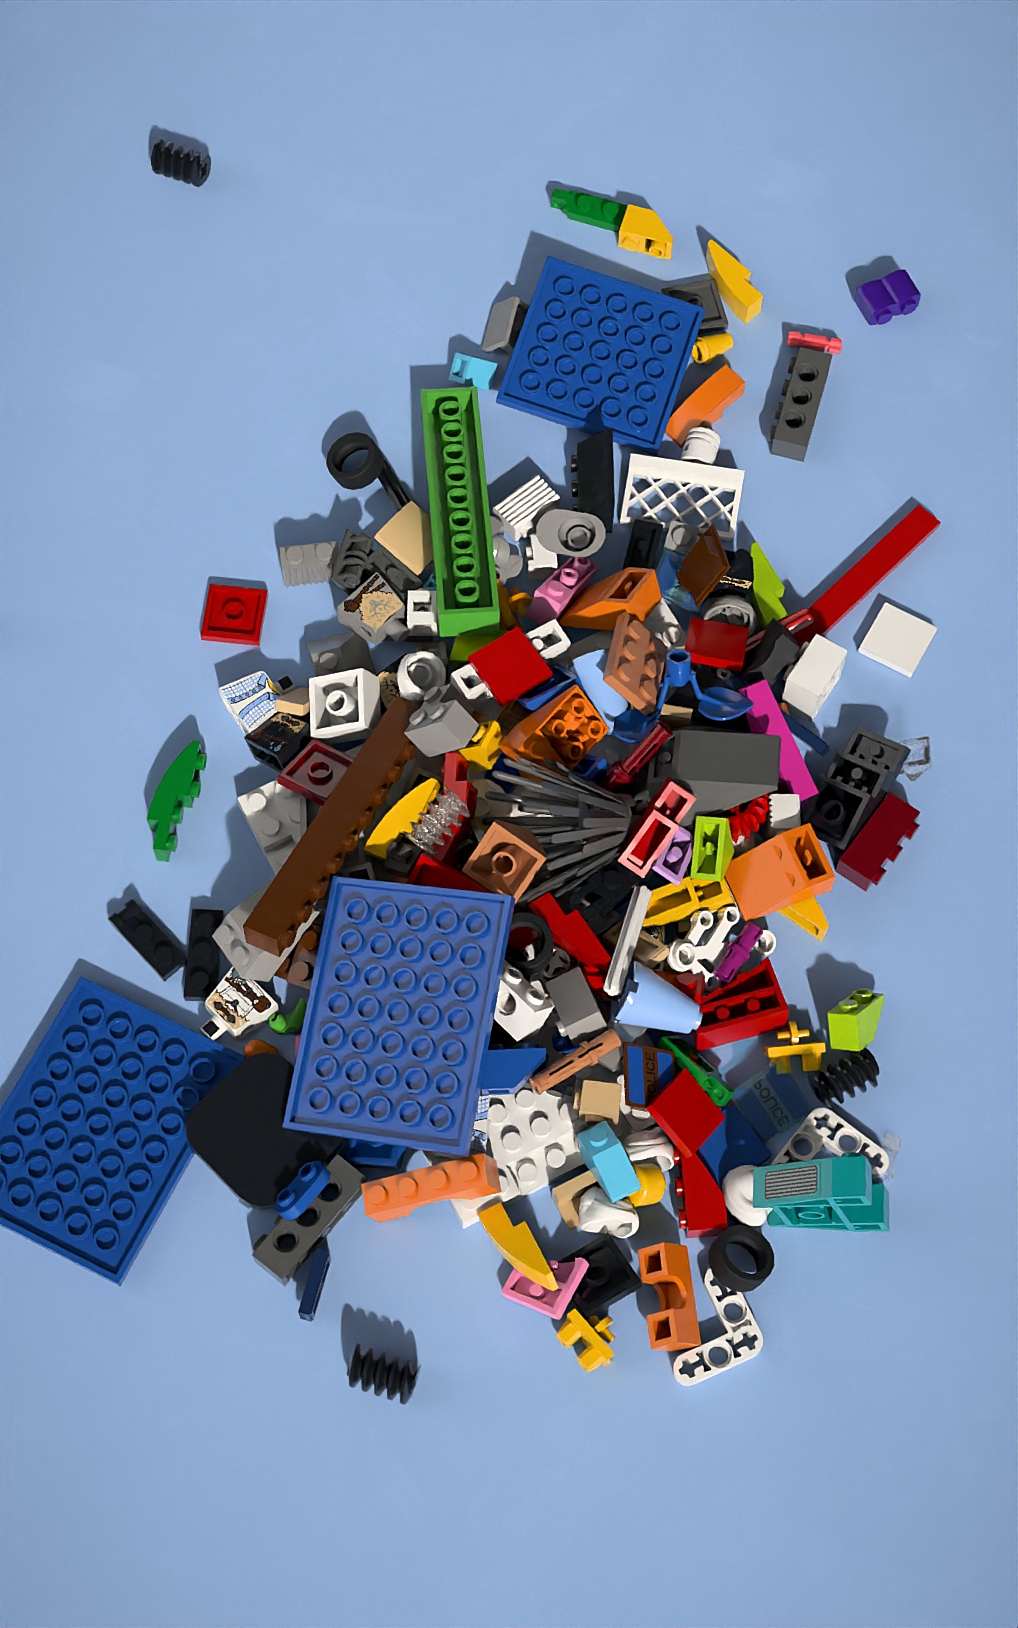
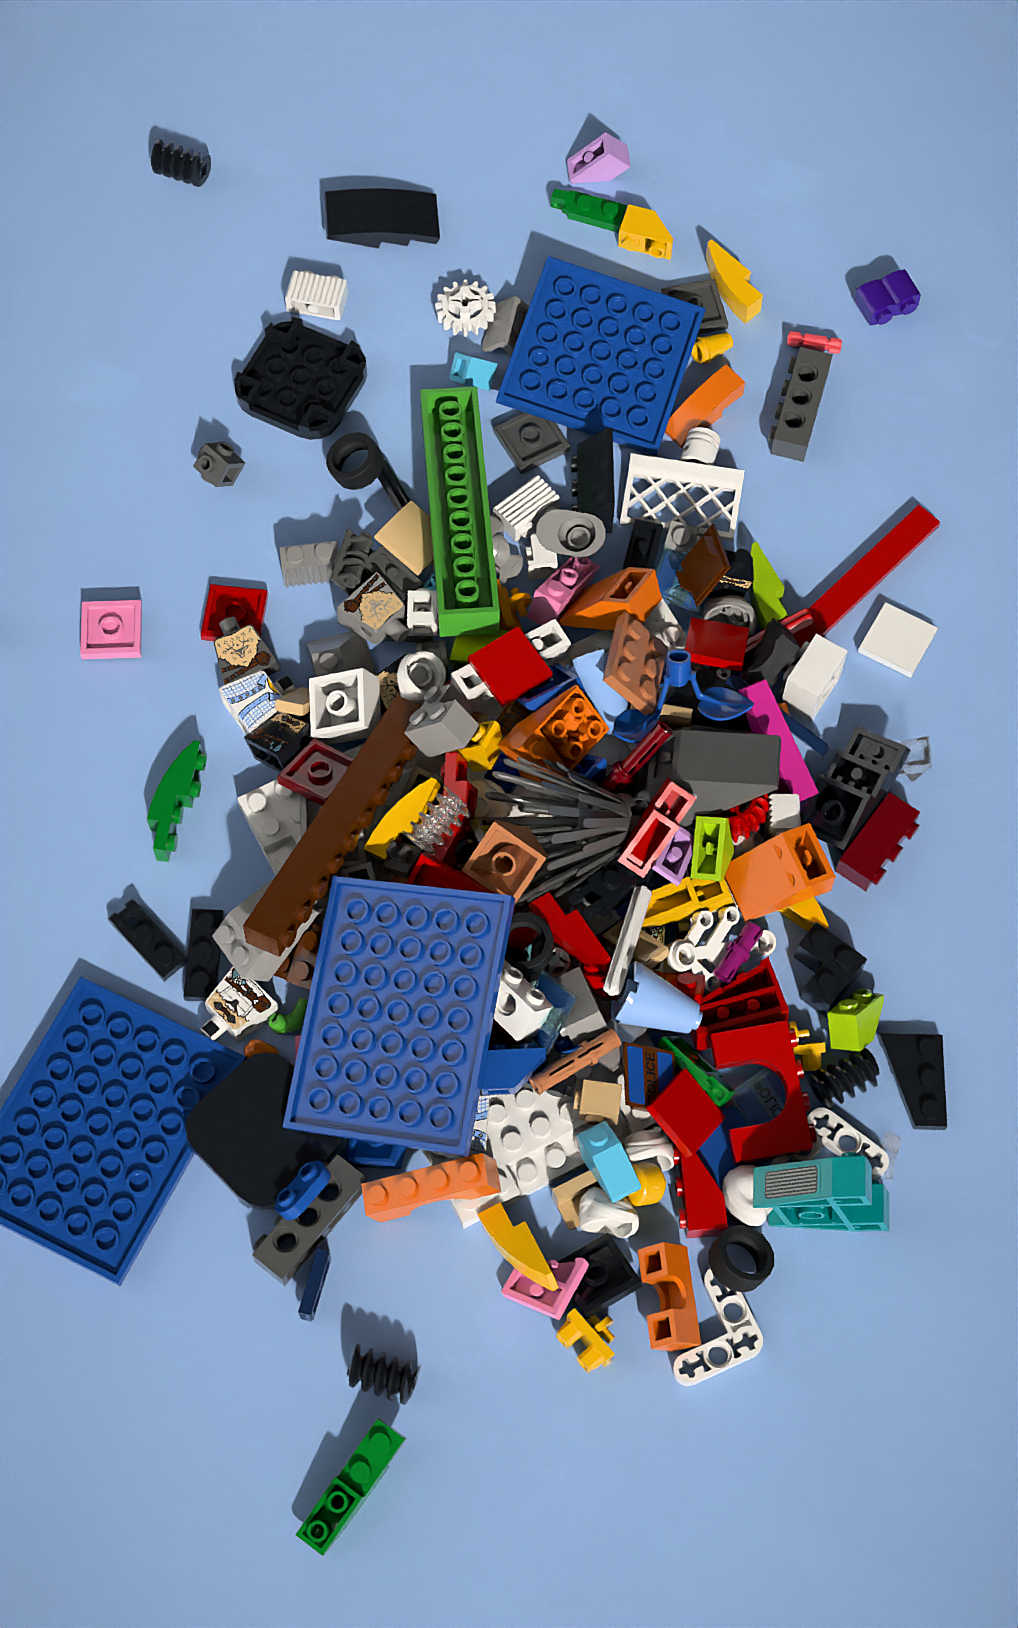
(111, 629): none -> bright pink plate
(218, 464): none -> dark grey brick
(242, 652): none -> torso
(301, 380): none -> black tile
(316, 295): none -> white brick
(351, 1487): none -> green slope
(380, 216): none -> black slope
(465, 308): none -> white gear
(531, 441): none -> dark grey tile
(562, 1000): none -> clear light blue piece
(599, 161): none -> lavender slope
(773, 1048): none -> red arch
(834, 966): none -> black brick
(920, 1075): none -> black wing

